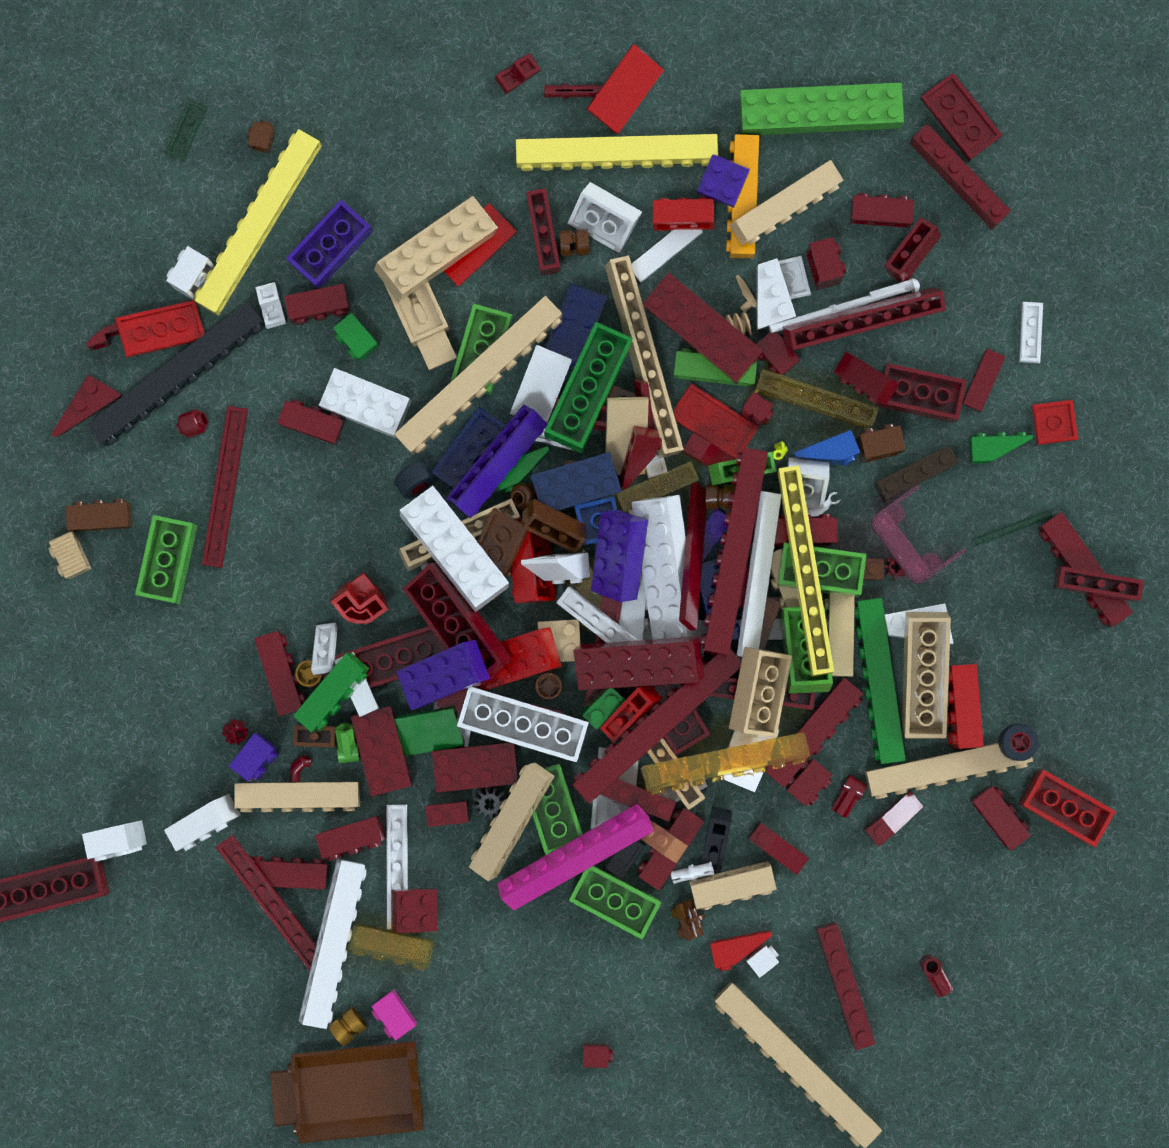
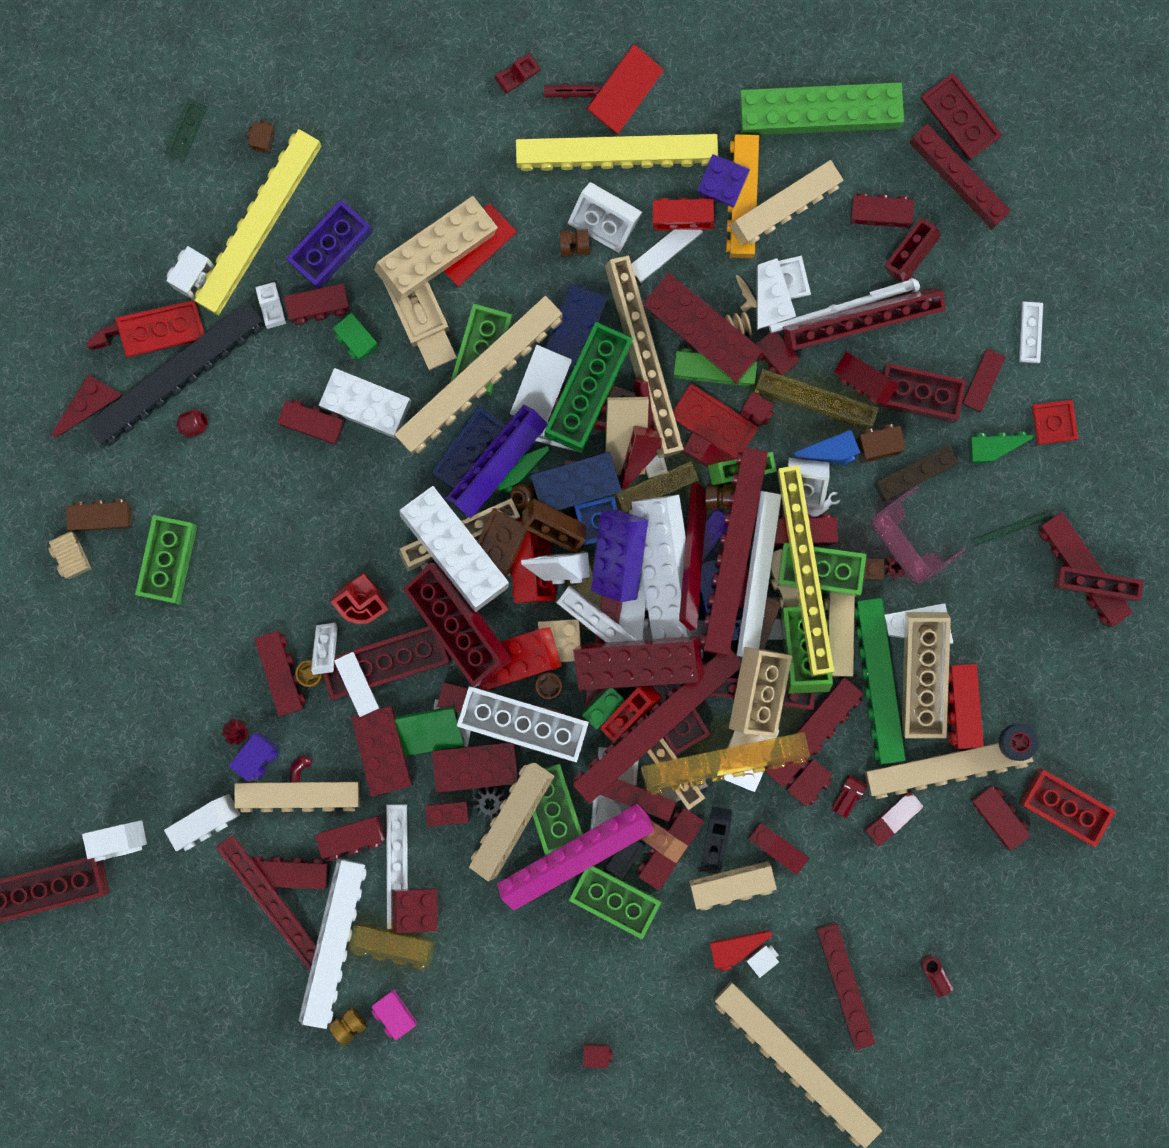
(224, 487): dark red tile -> none
(322, 738): reddish brown brick -> none
(331, 692): green brick -> none
(347, 747): bright green piece -> none
(349, 1093): reddish brown panel -> none
(414, 480): black wheel -> none
(443, 674): dark purple brick -> none
(543, 231): dark red brick -> none
(689, 920): reddish brown hips -> none
(692, 872): white pin -> none
(780, 451): neon yellow arm -> none
(825, 263): dark red brick -> none

